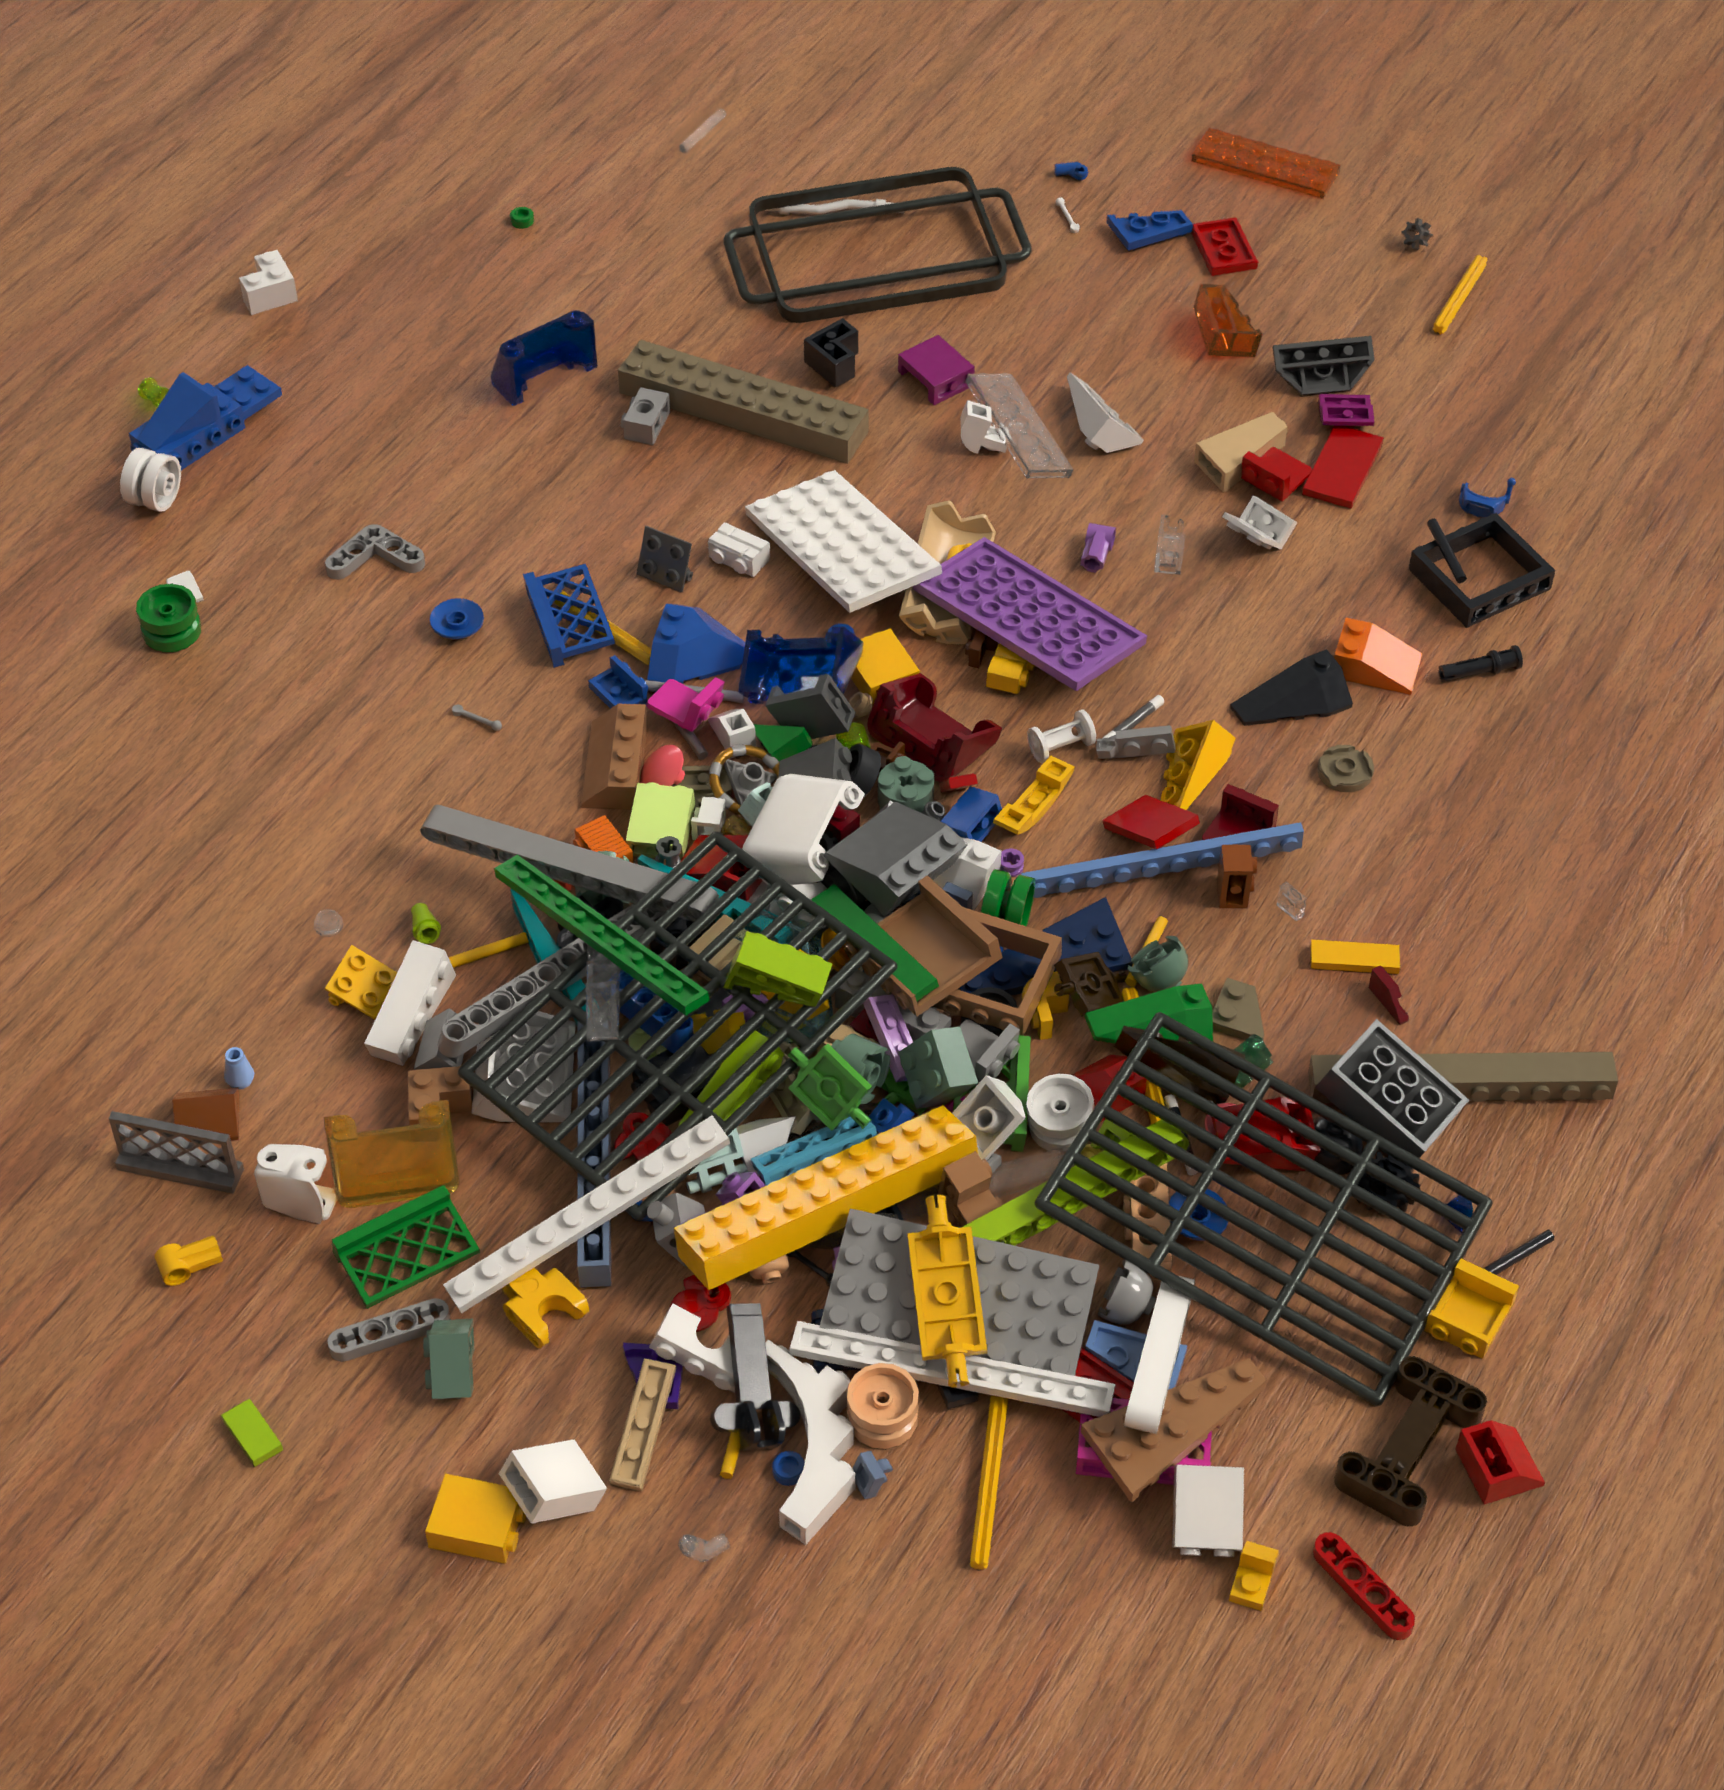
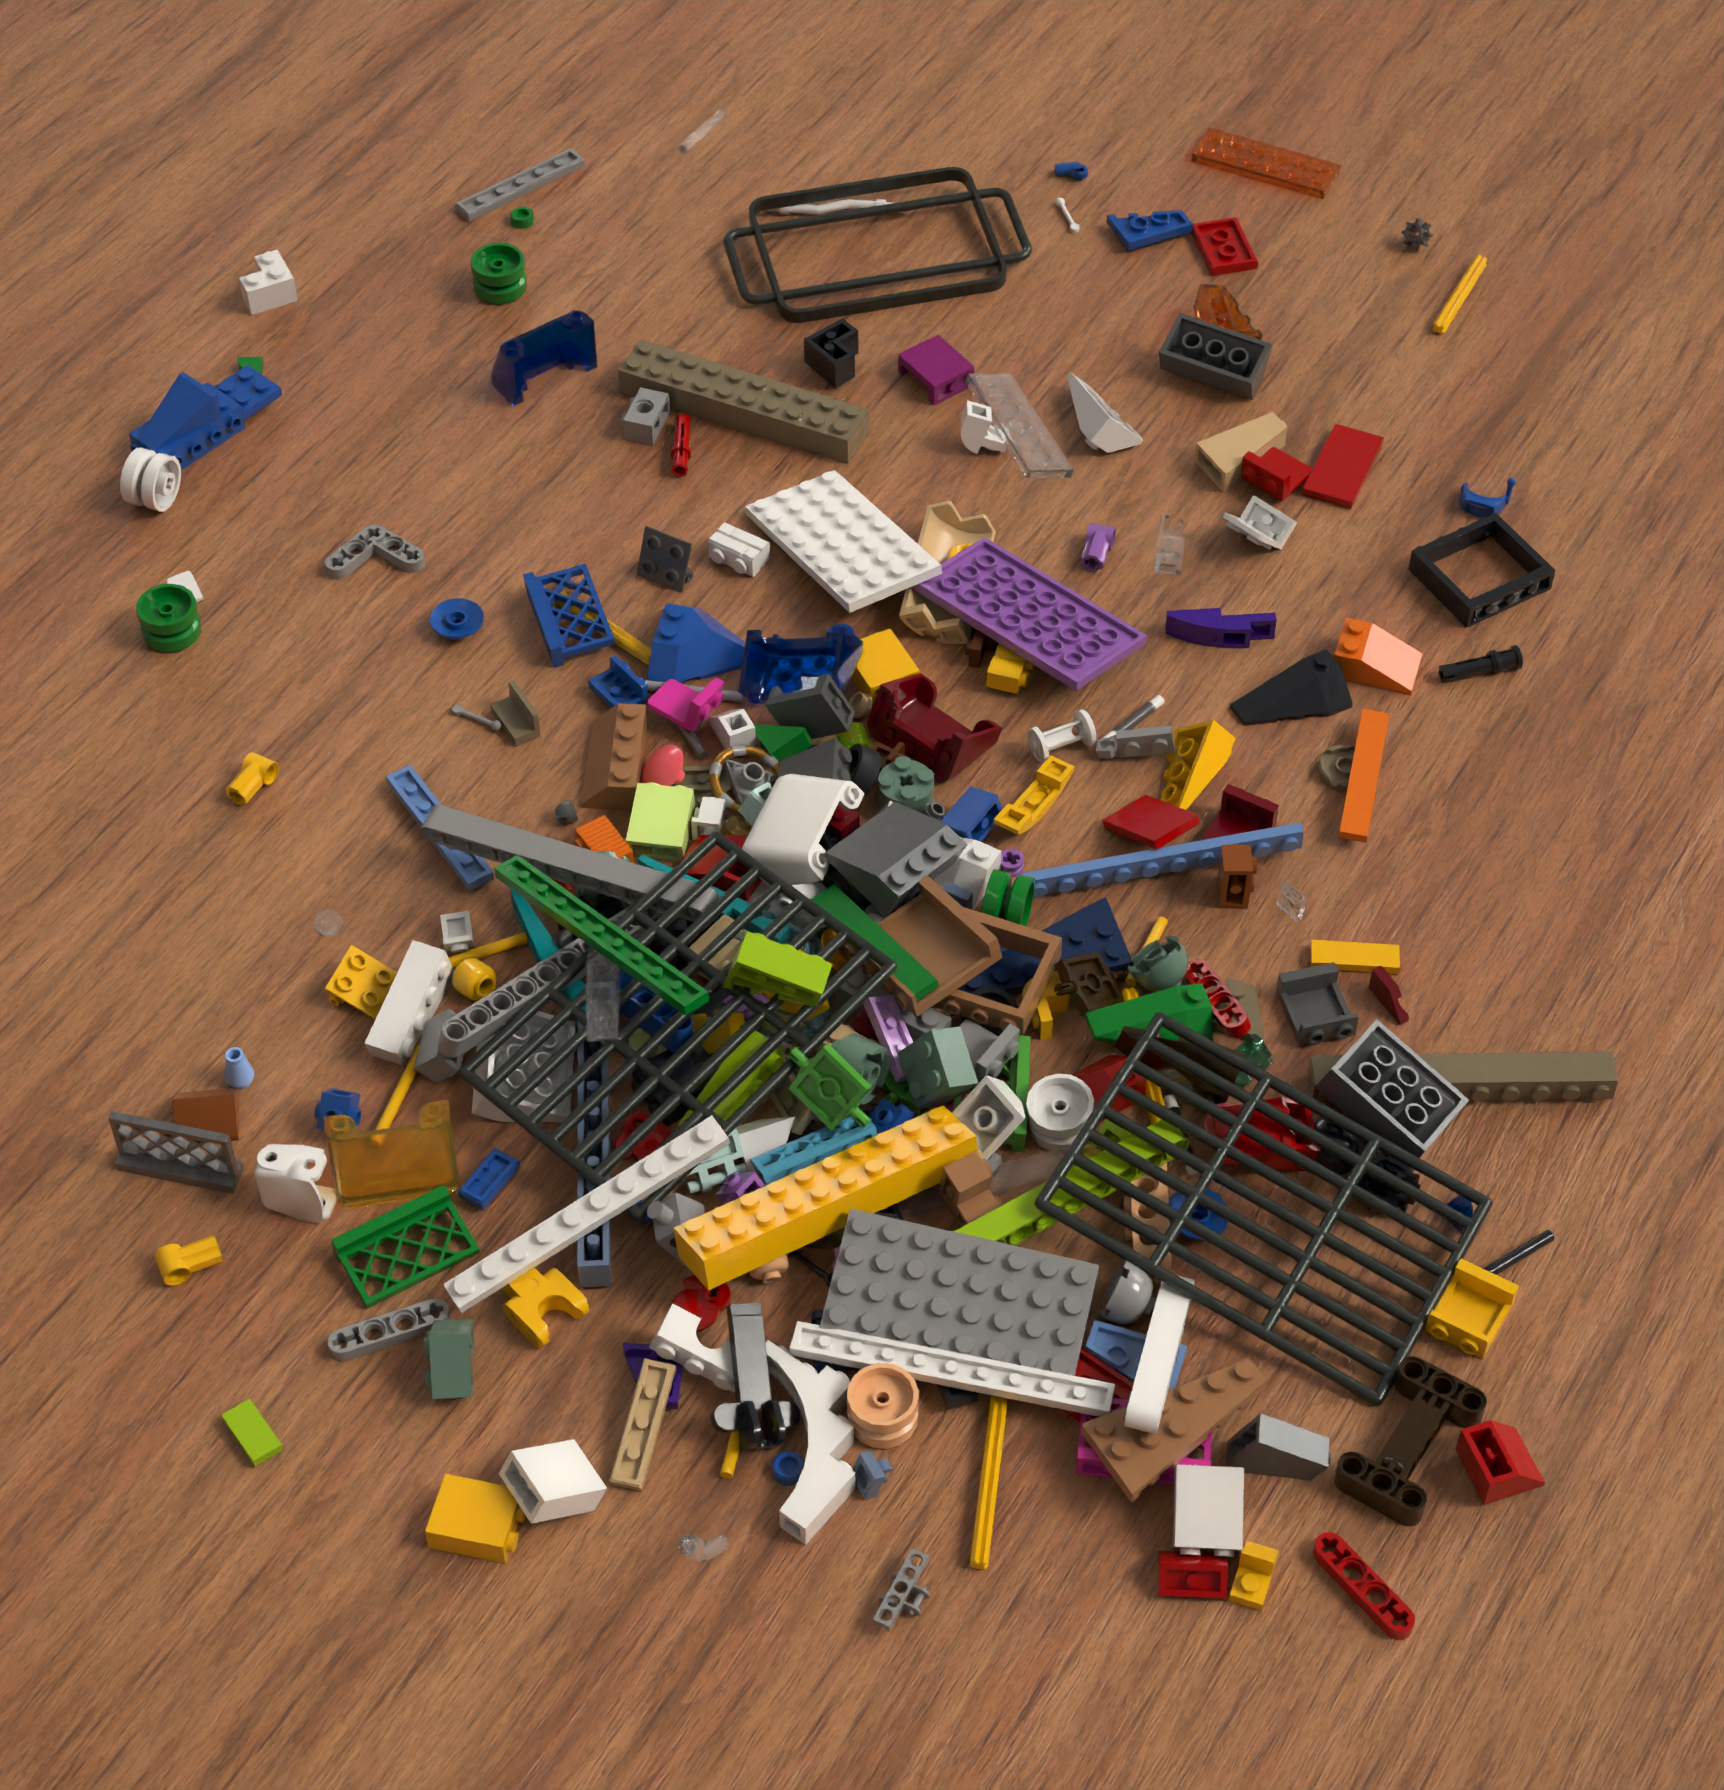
(151, 390): clear neon green bush -> none
(254, 362): none -> green tile
(254, 773): none -> yellow piece
(337, 1103): none -> blue brick
(399, 1093): none -> yellow bar
(419, 801): none -> medium blue plate
(424, 925): lime cone -> none
(437, 1085): medium nougat brick -> none
(457, 932): none -> white bracket
(474, 979): none -> yellow head
(488, 1179): none -> blue plate
(498, 273): none -> green wheel
(517, 716): none -> dark tan panel
(519, 185): none -> light grey tile
(566, 812): none -> dark grey hinge
(663, 849): dark grey bush -> none
(680, 463): none -> red pin
(898, 1607): none -> light grey piece
(946, 1292): yellow plate -> none
(958, 782): red tile -> none
(1192, 1575): none -> red panel
(1212, 629): none -> dark purple slope
(1215, 356): none -> dark grey slope
(1219, 996): none -> red beam
(1278, 1449): none -> dark grey slope
(1315, 1005): none -> dark grey panel
(1324, 364): dark grey wedge -> none
(1346, 410): magenta slope -> none
(1364, 775): none -> orange tile
(1446, 550): black bar -> none

